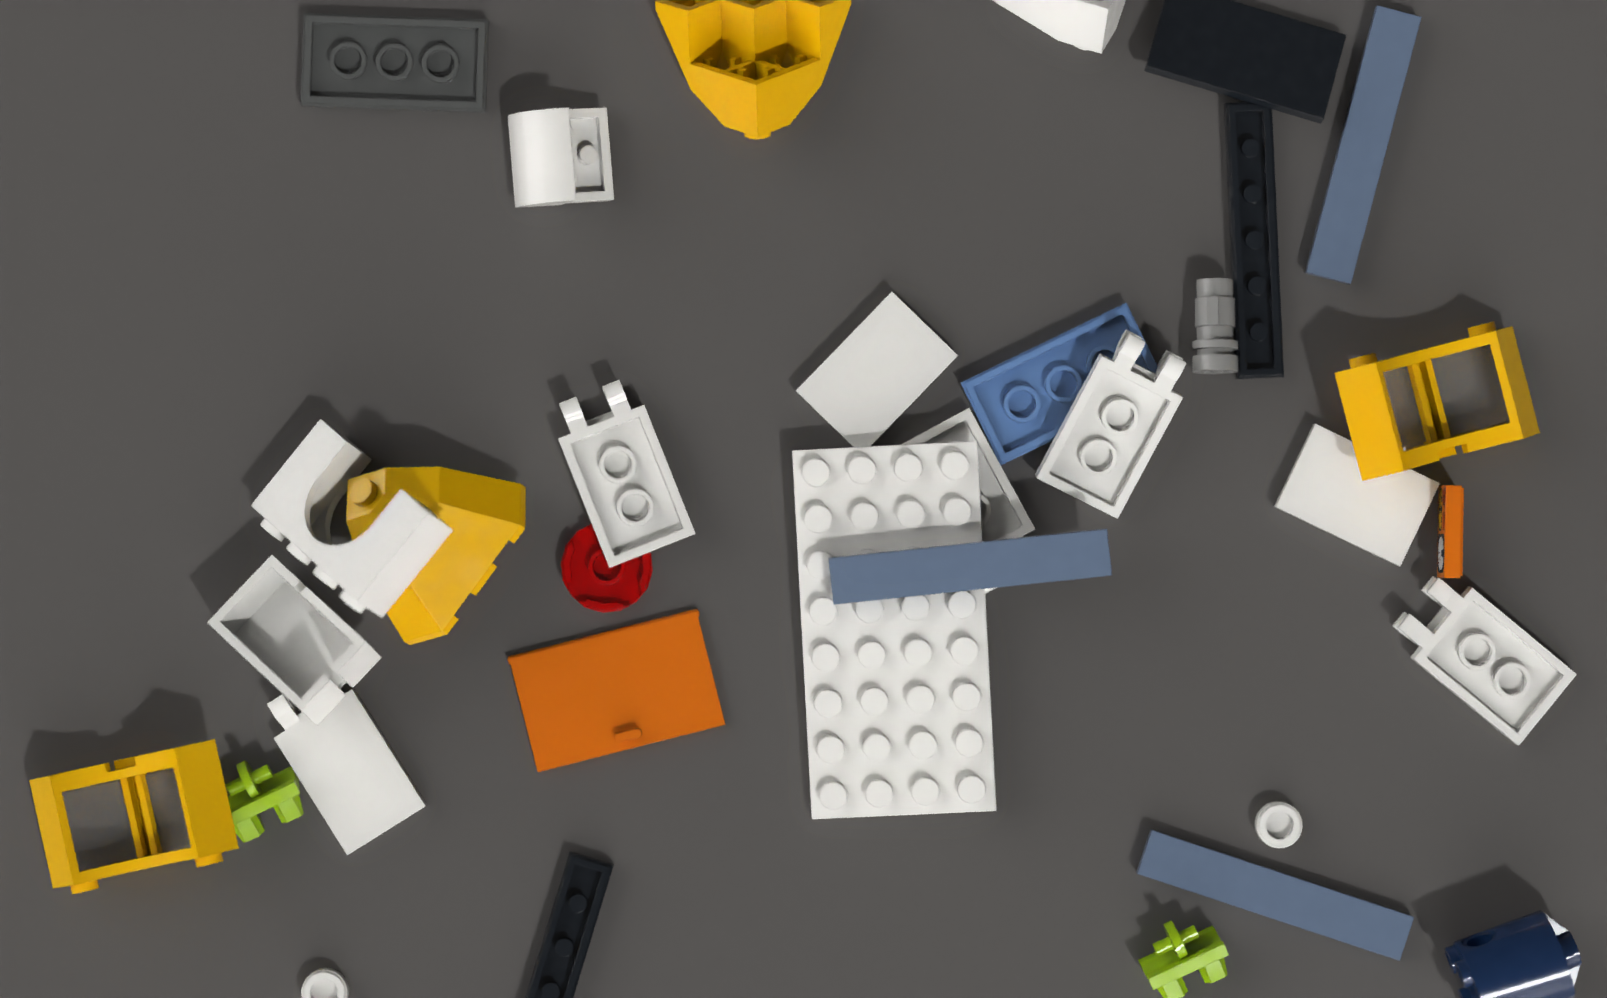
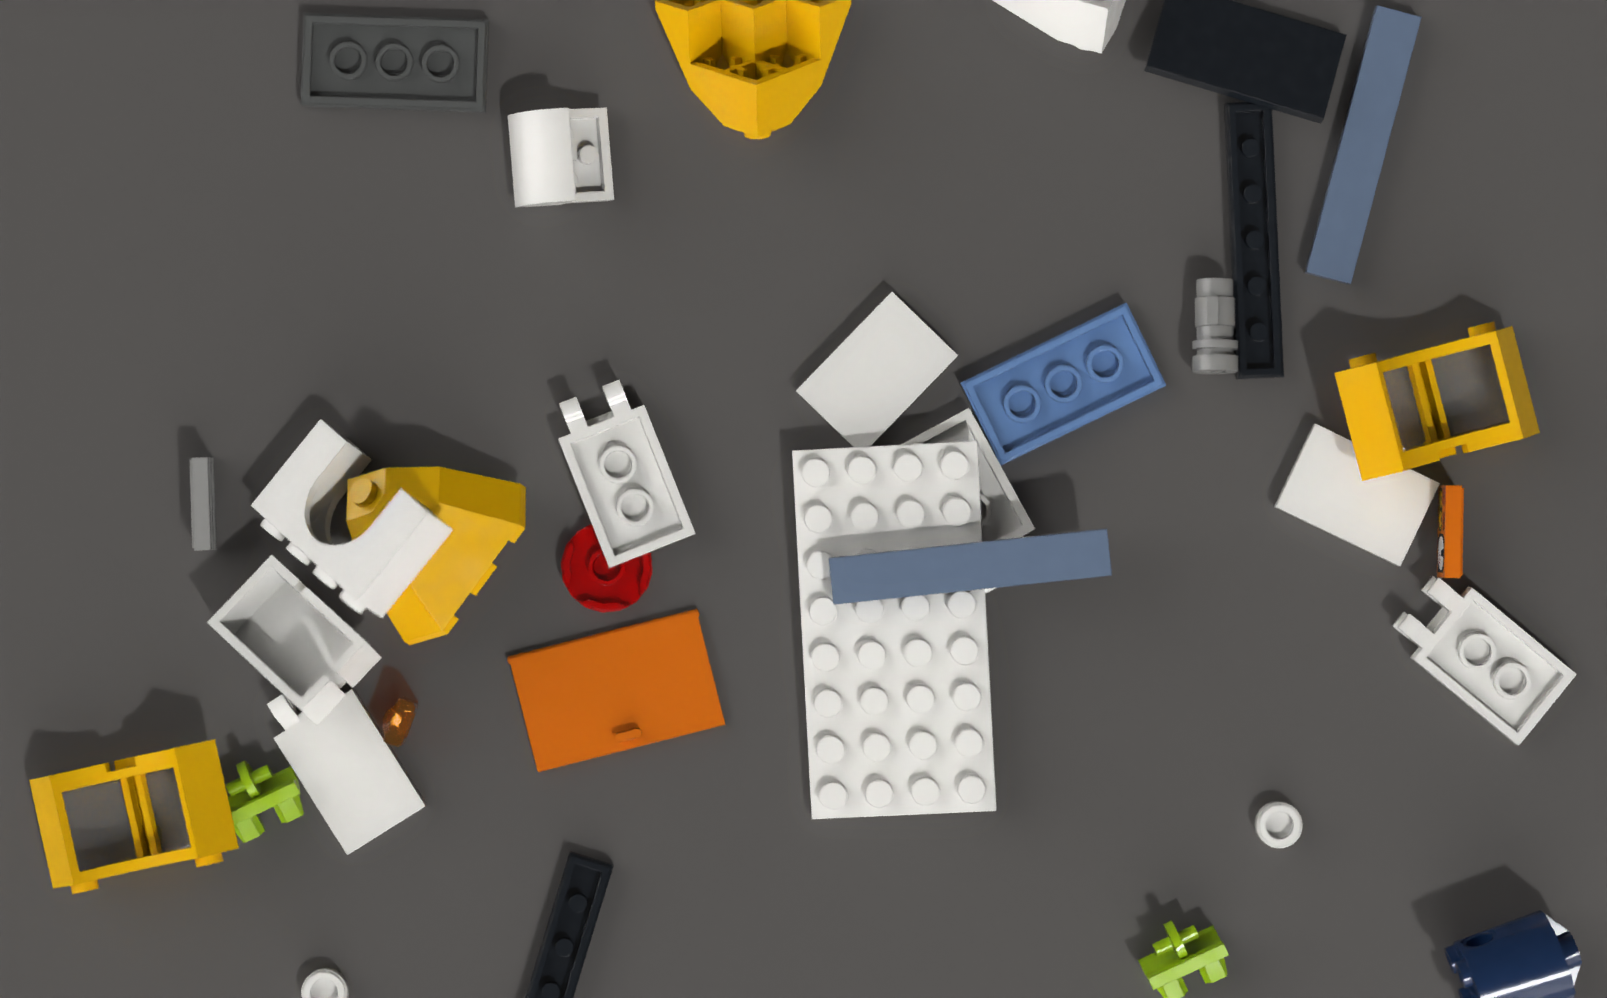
(203, 503): none -> light grey tile
(399, 720): none -> clear orange tile
(1113, 427): white tile -> none
(1275, 894): sand blue tile -> none

